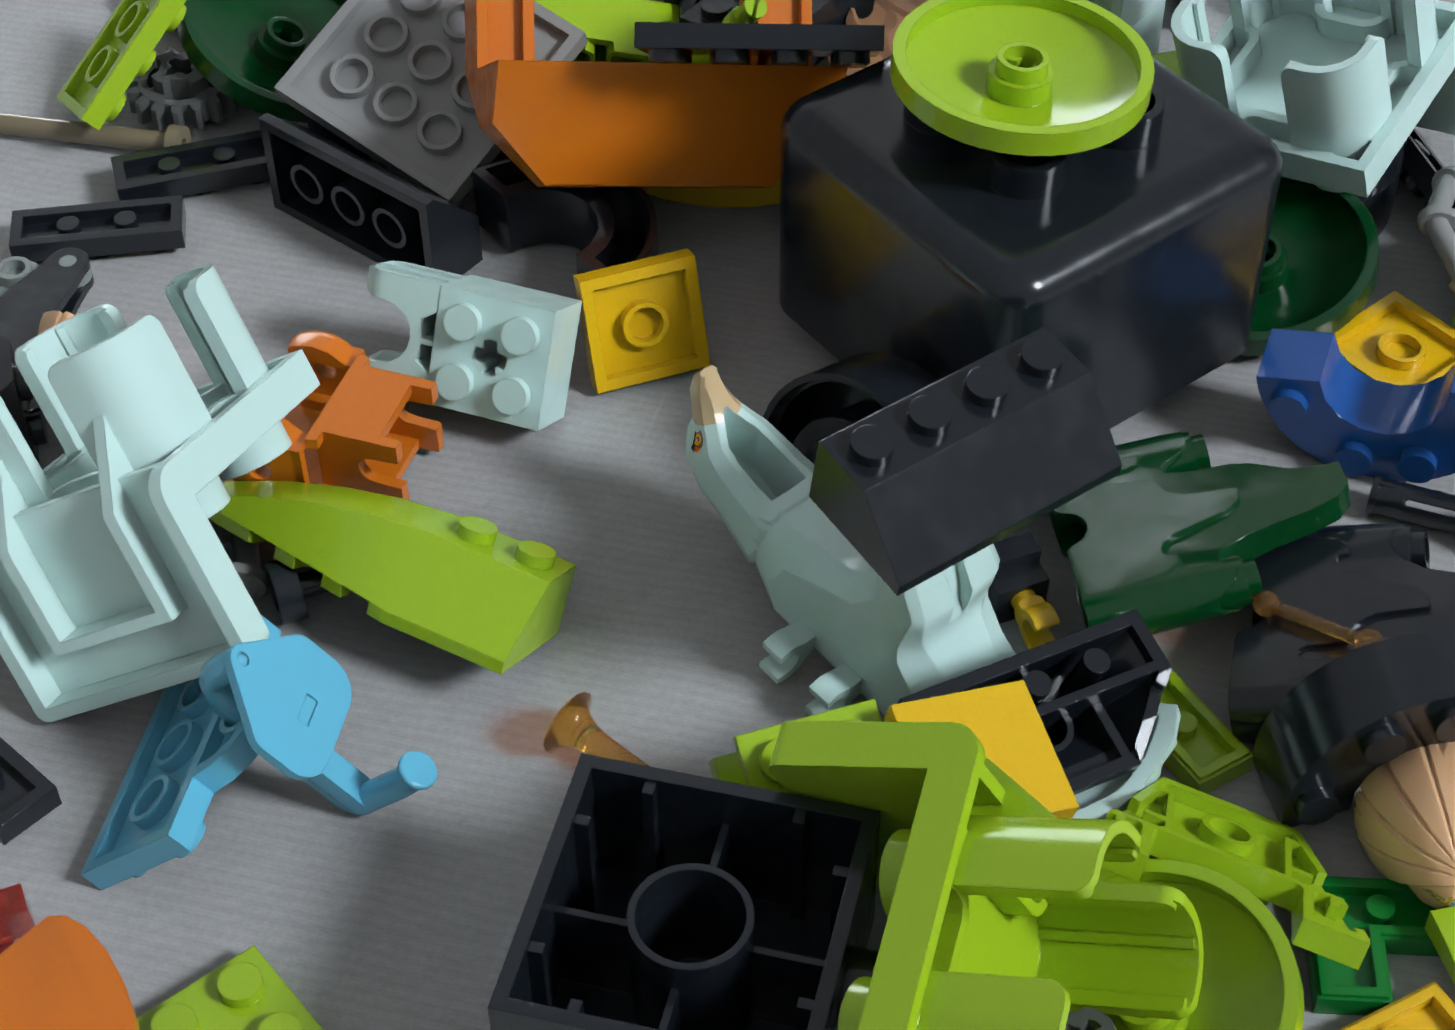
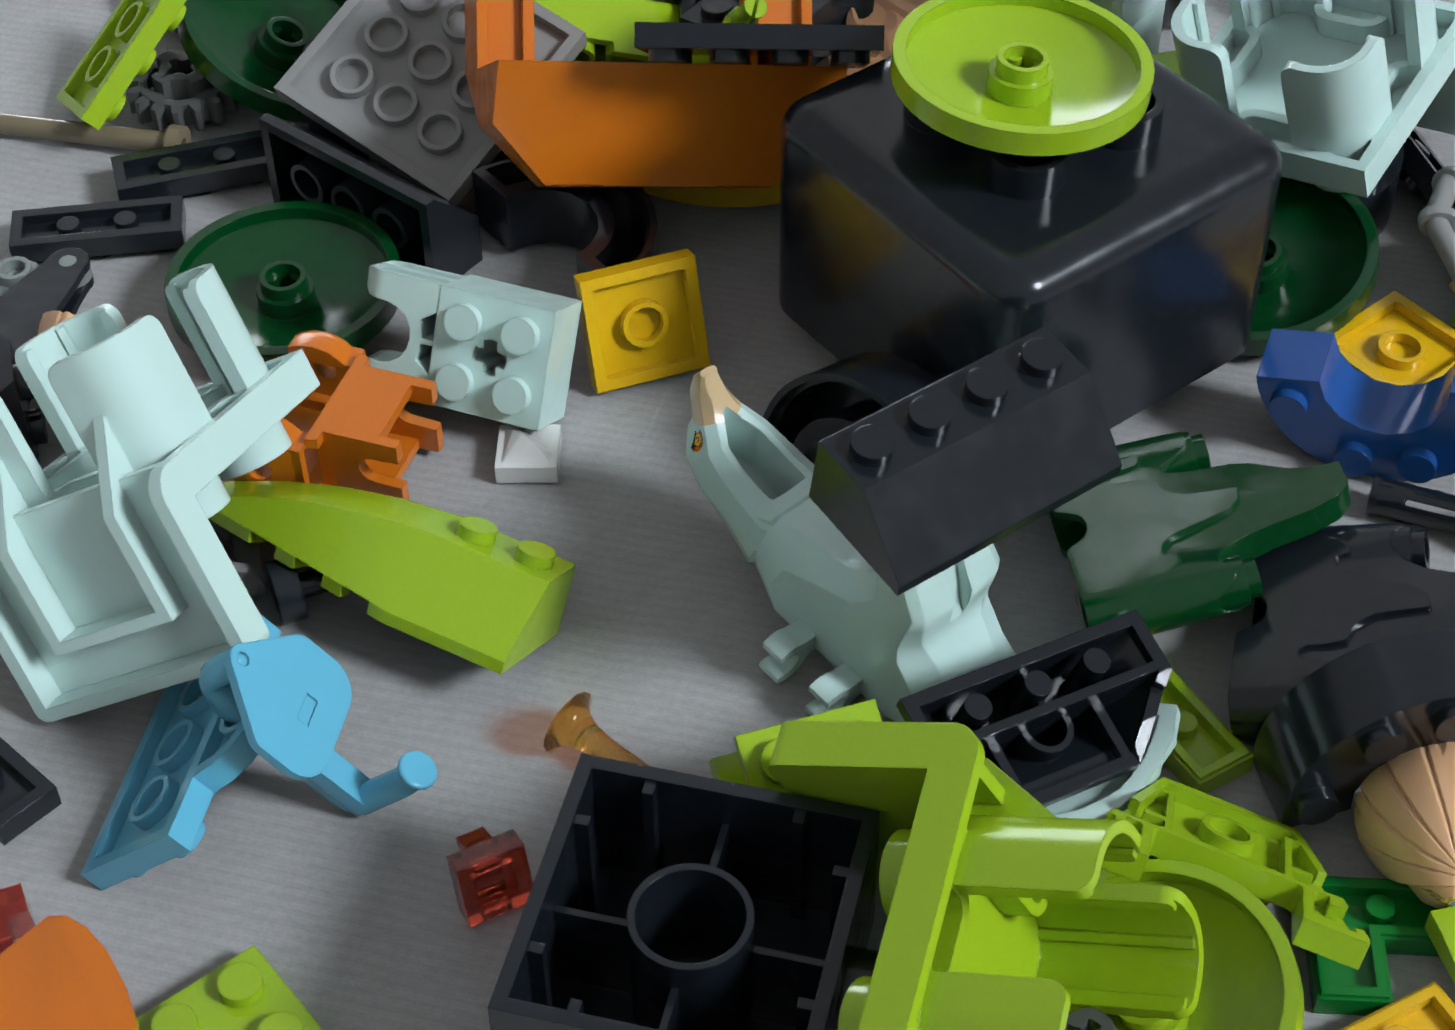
(293, 271): none -> dark green dish
(489, 874): none -> clear red tile
(528, 454): none -> white tile
(1010, 733): yellow tile -> none
(1022, 590): black piece -> none
(1268, 604): clear orange hinge -> none

